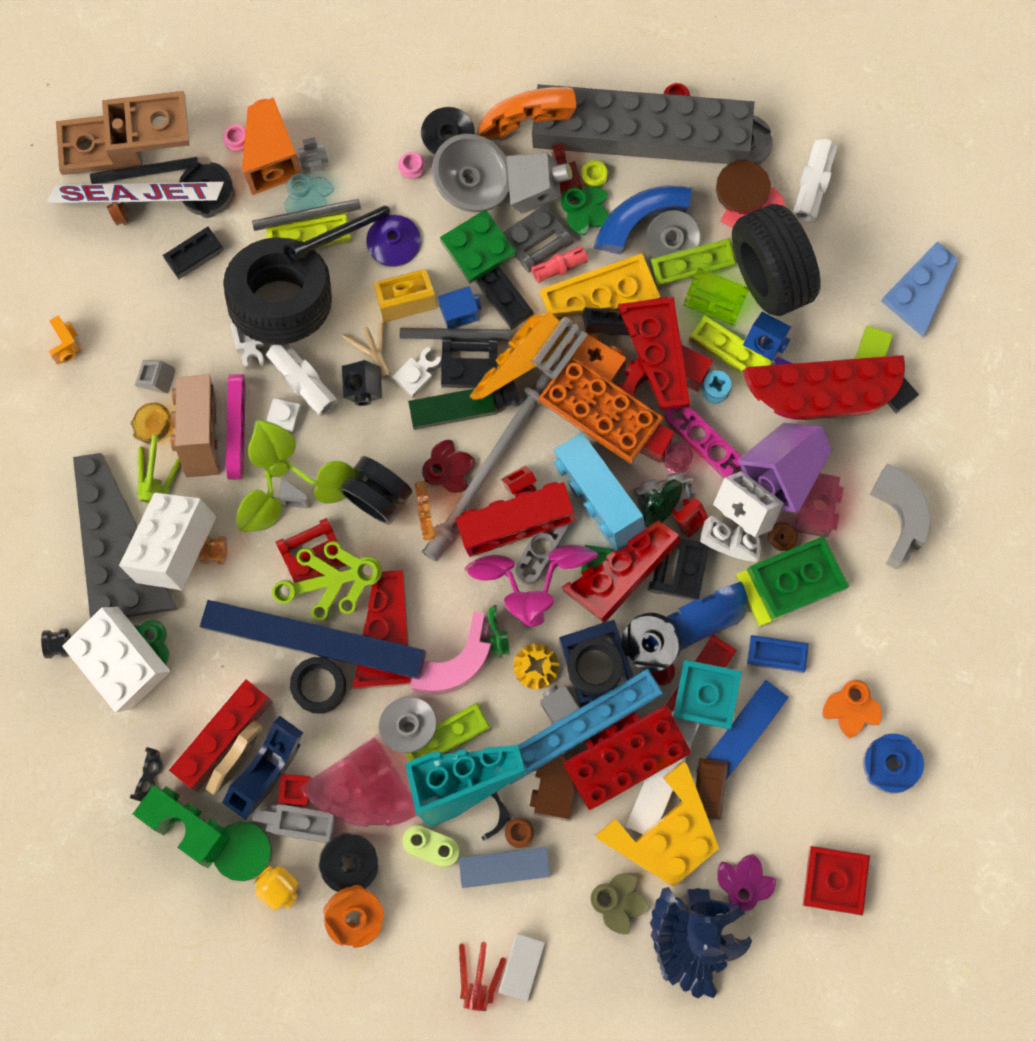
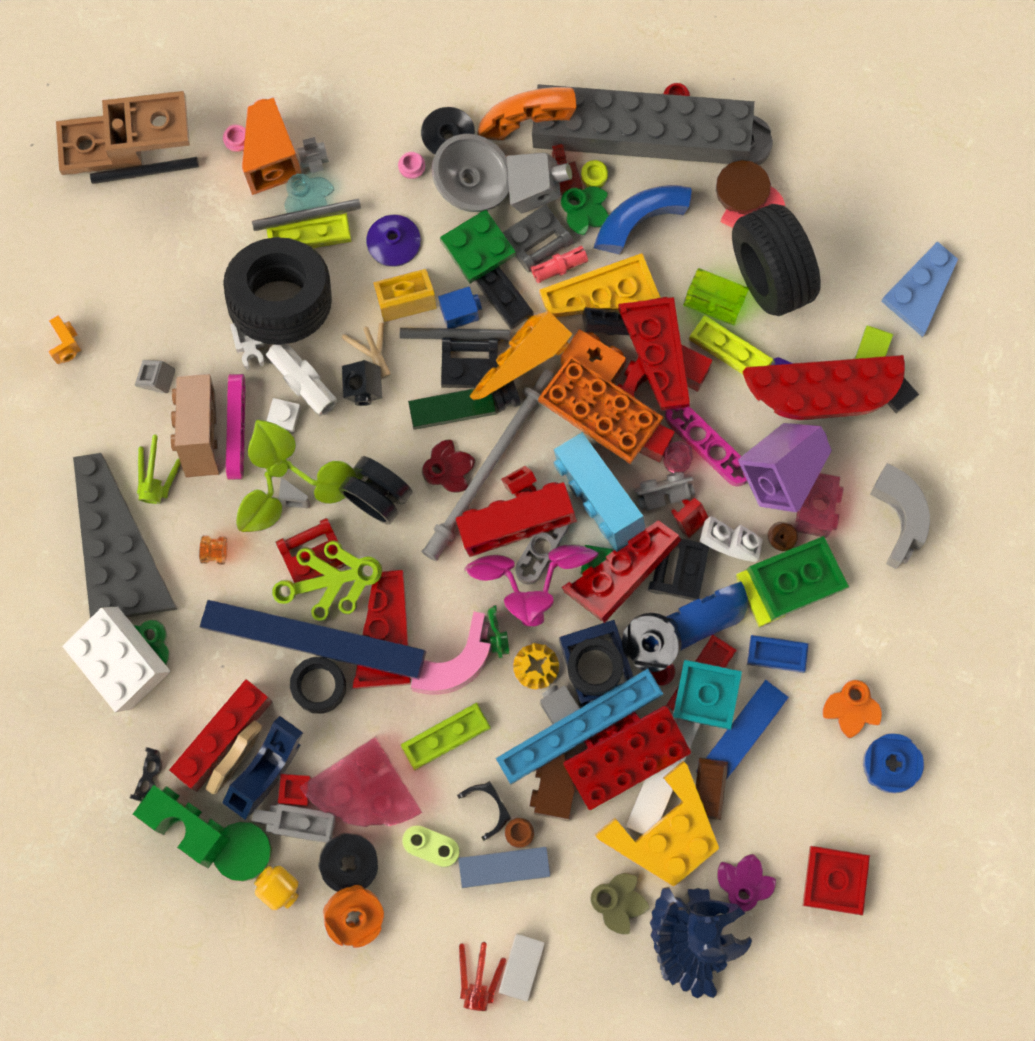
(53, 641): black wheel -> none
(119, 213): dark orange plate -> none
(135, 192): sticker -> none
(151, 420): clear yellow hair -> none
(168, 541): white brick -> none
(193, 252): black plate -> none
(209, 173): black plate -> none
(298, 250): black piece -> none
(401, 714): light grey dish -> none
(414, 374): white plate -> none
(425, 510): clear orange tile -> none
(455, 782): teal wedge -> none
(573, 330): light grey tile -> none
(661, 502): clear green dish -> none
(685, 228): light grey dish -> none
(686, 262): lime tile -> none
(716, 393): medium azure wheel -> none
(748, 504): white brick -> none
(763, 328): blue brick -> none
(814, 180): white piece -> none

